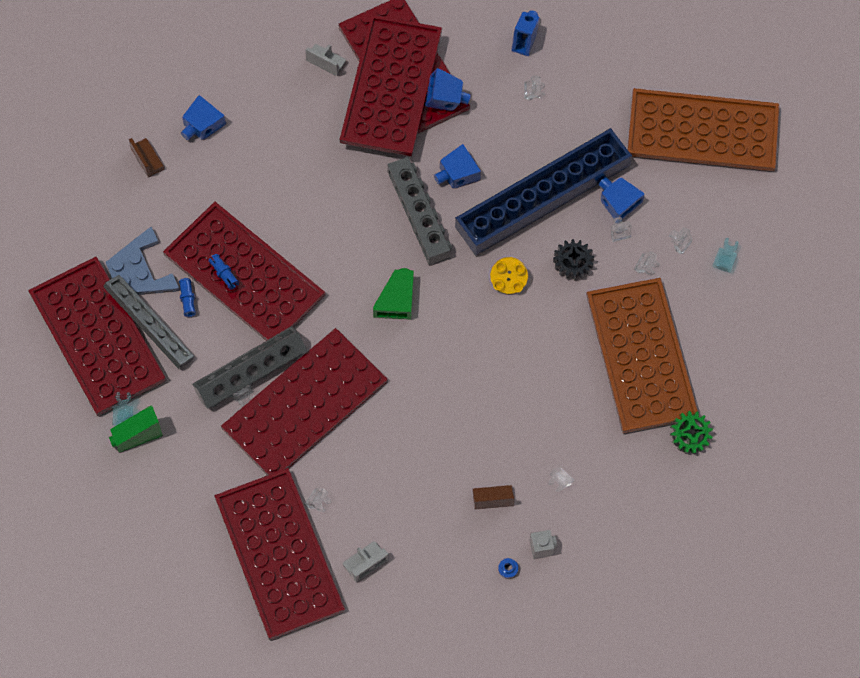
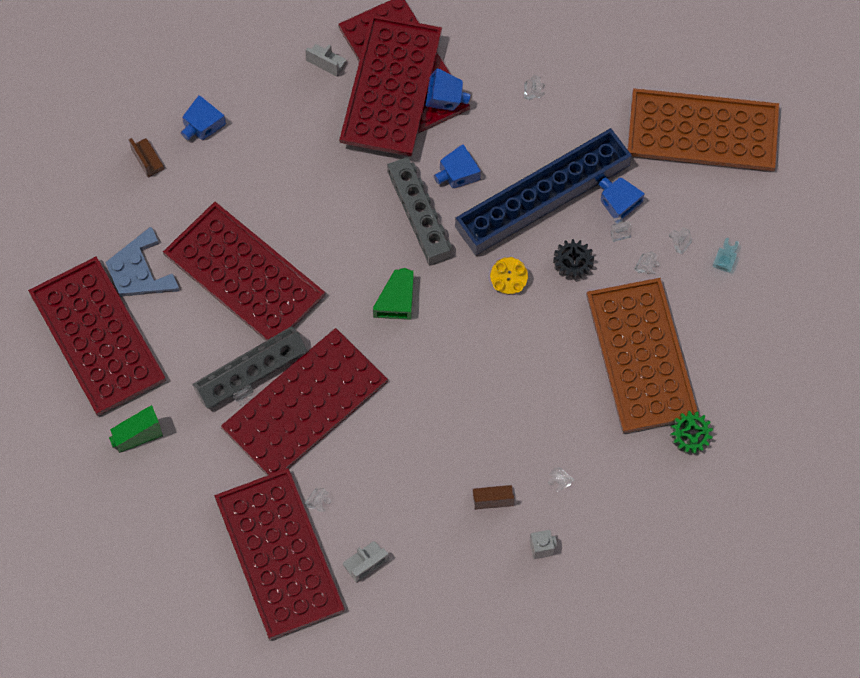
(122, 411): clear light blue plate -> none
(148, 321): dark grey plate -> none
(187, 297): blue pin -> none
(223, 271): blue pin -> none
(508, 573): blue plate -> none
(527, 24): blue torso -> none

